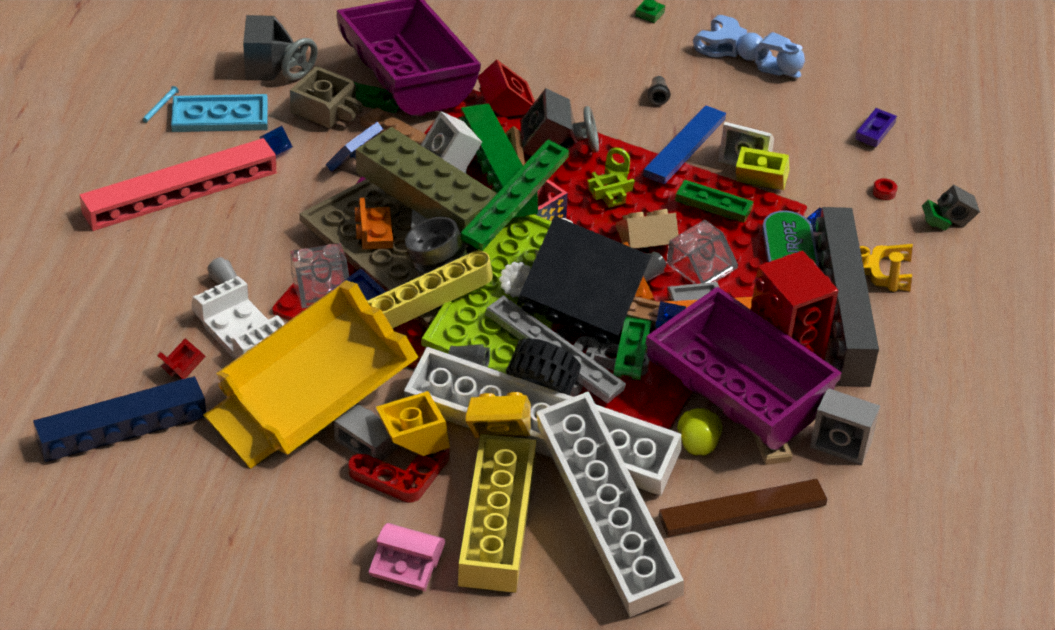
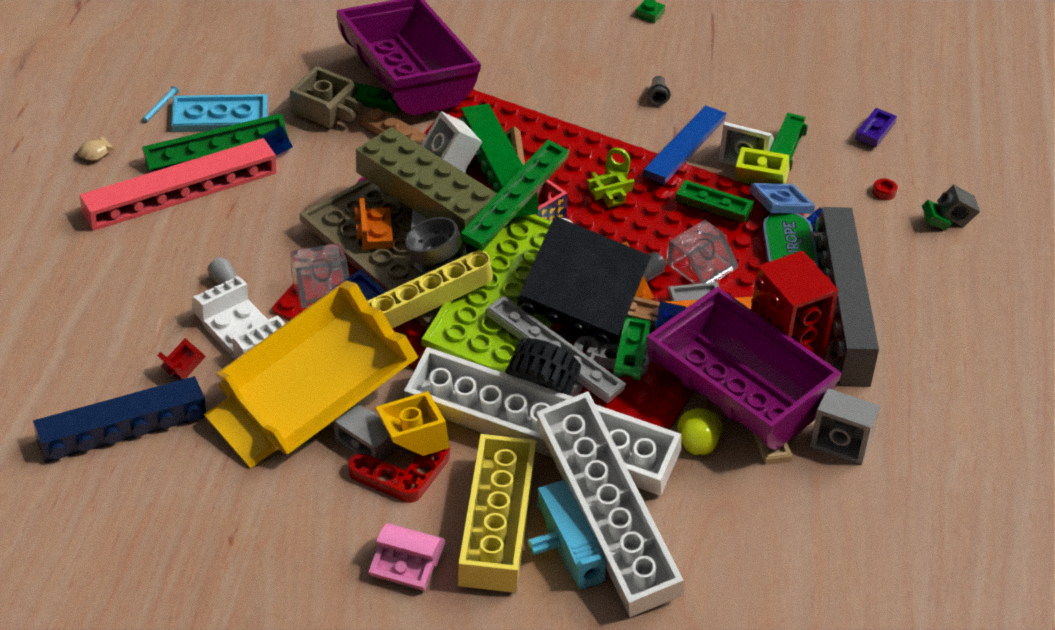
(95, 149): none -> tan animal
(208, 142): none -> green plate
(271, 49): dark grey piece -> none
(349, 150): tile -> none
(473, 353): dark grey cone -> none
(499, 415): yellow slope -> none
(505, 90): red slope -> none
(513, 278): white piece -> none
(553, 120): dark grey piece -> none
(569, 534): none -> medium azure piece
(648, 230): tan slope -> none
(735, 41): light blue piece -> none
(742, 507): reddish brown tile -> none
(782, 198): none -> medium blue tile
(789, 135): none -> green container
(872, 268): yellow piece -> none

